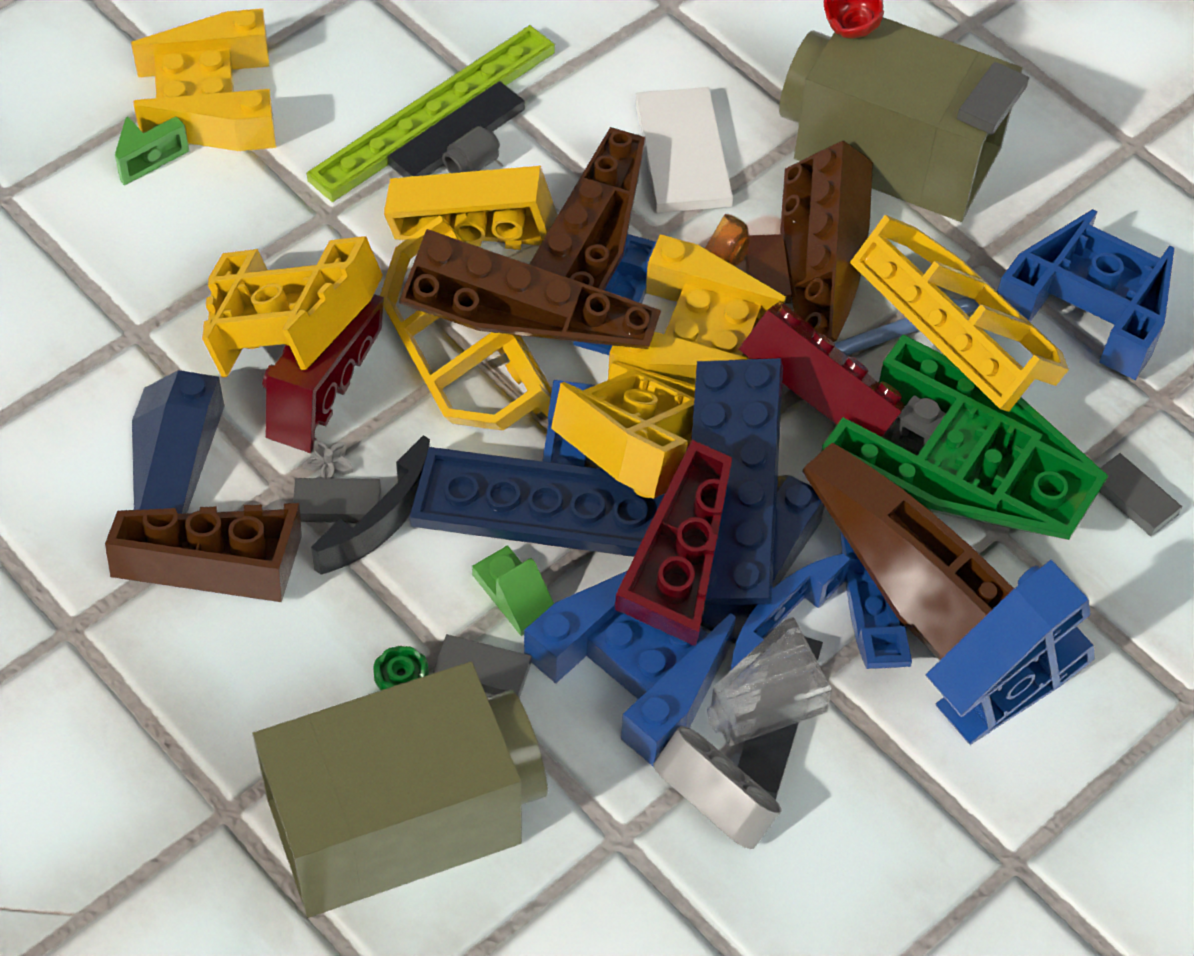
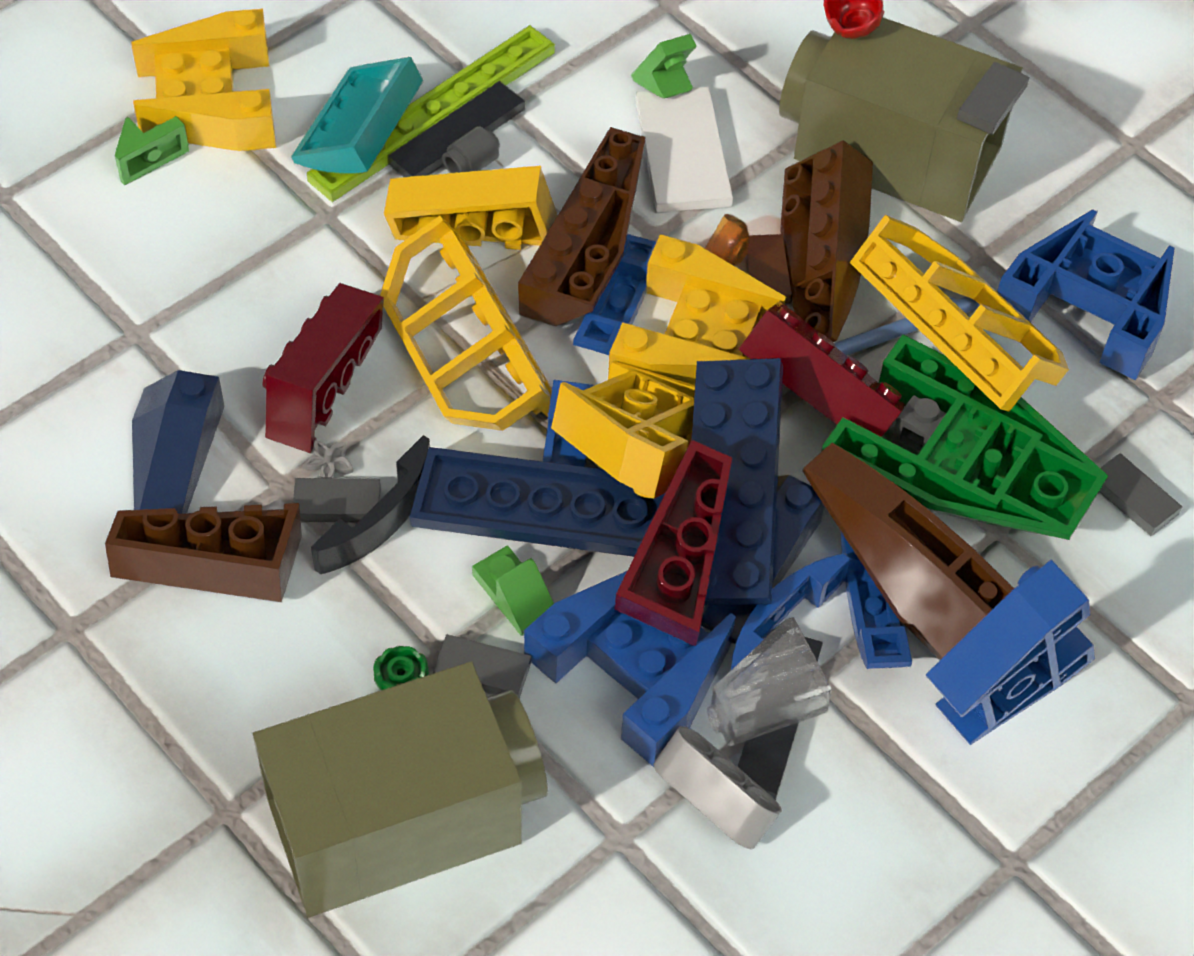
(287, 305): yellow wedge -> none
(359, 117): none -> teal slope
(518, 298): reddish brown wedge -> none
(663, 68): none -> bright green slope

